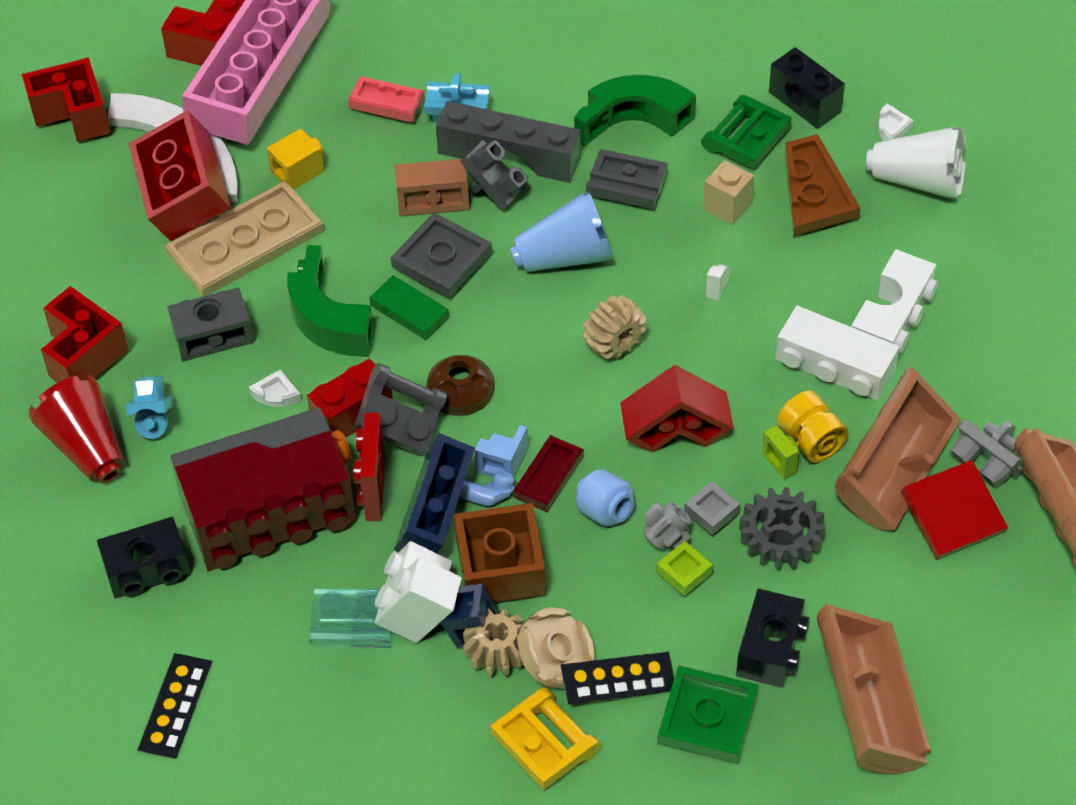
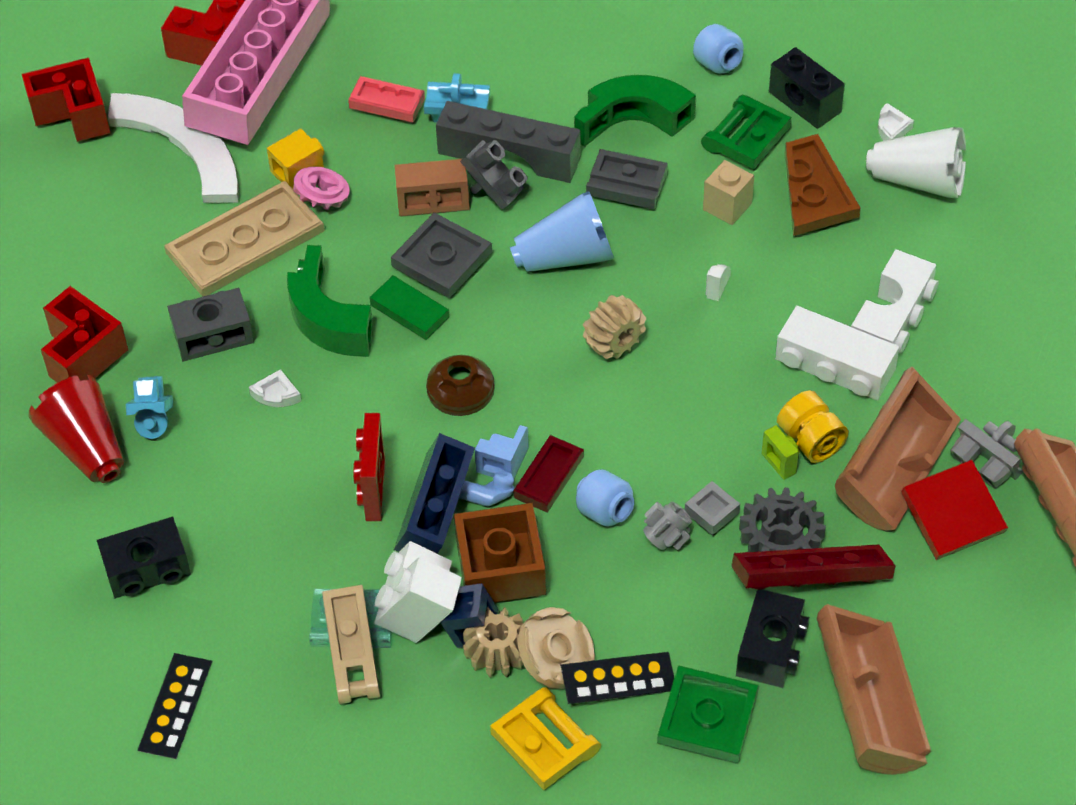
(179, 176): red brick -> none
(265, 487): dark red piece -> none
(333, 186): none -> bright pink gear
(343, 396): red brick -> none
(350, 642): none -> tan plate
(401, 423): dark grey plate -> none
(674, 406): red brick -> none
(684, 568): lime plate -> none
(718, 48): none -> light blue head
(813, 566): none -> dark red plate

